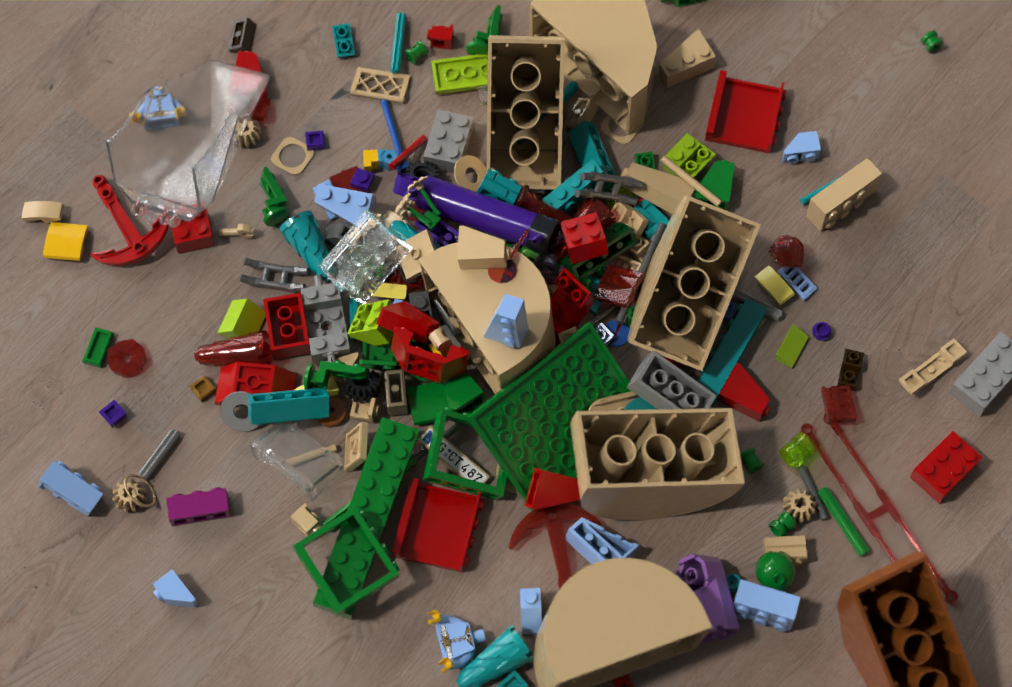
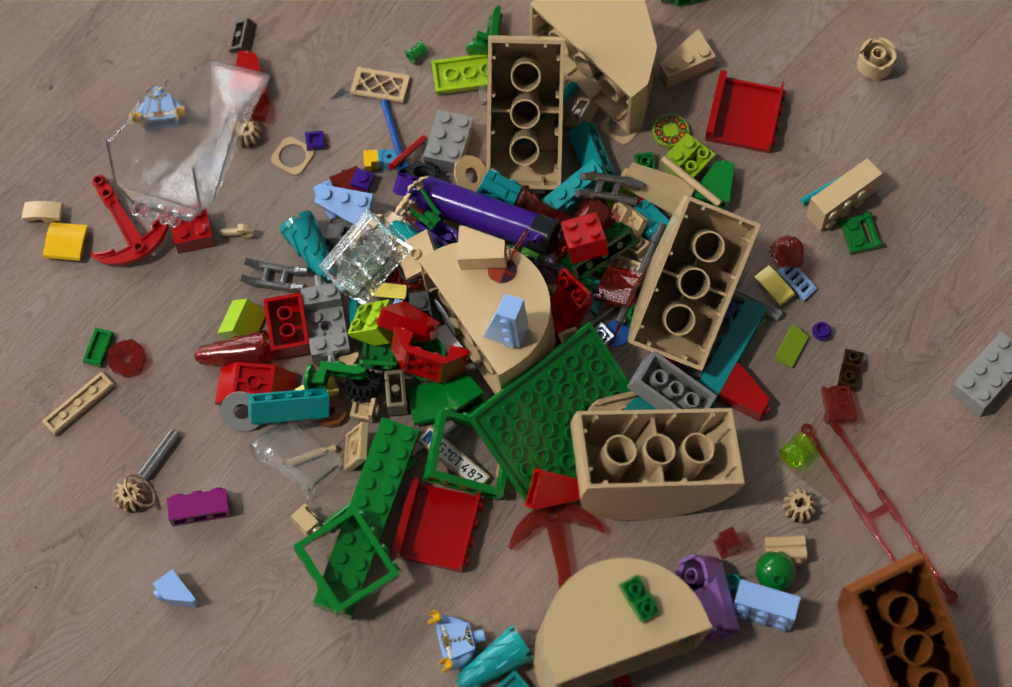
(70, 487): light blue wedge -> none
(78, 403): none -> tan tile
(113, 413): dark purple plate -> none
(203, 388): pearl gold tile -> none
(275, 209): green piece -> none
(343, 40): teal slope -> none
(398, 43): teal axle -> none
(440, 342): tan leg -> none
(441, 37): red brick -> none
(530, 610): light blue slope -> none
(597, 544): light blue wedge -> none
(638, 598): none -> green slope
(669, 130): none -> tile
(727, 543): none -> clear red brick
(751, 460): green bush -> none
(782, 525): green wheel -> none
(802, 148): light blue slope -> none
(812, 491): dark grey bar -> none
(843, 521): green axle -> none
(855, 236): none -> green plate
(876, 58): none -> tan brick
(932, 41): green wheel -> none
(933, 367): tan slope -> none
(946, 467): red brick -> none

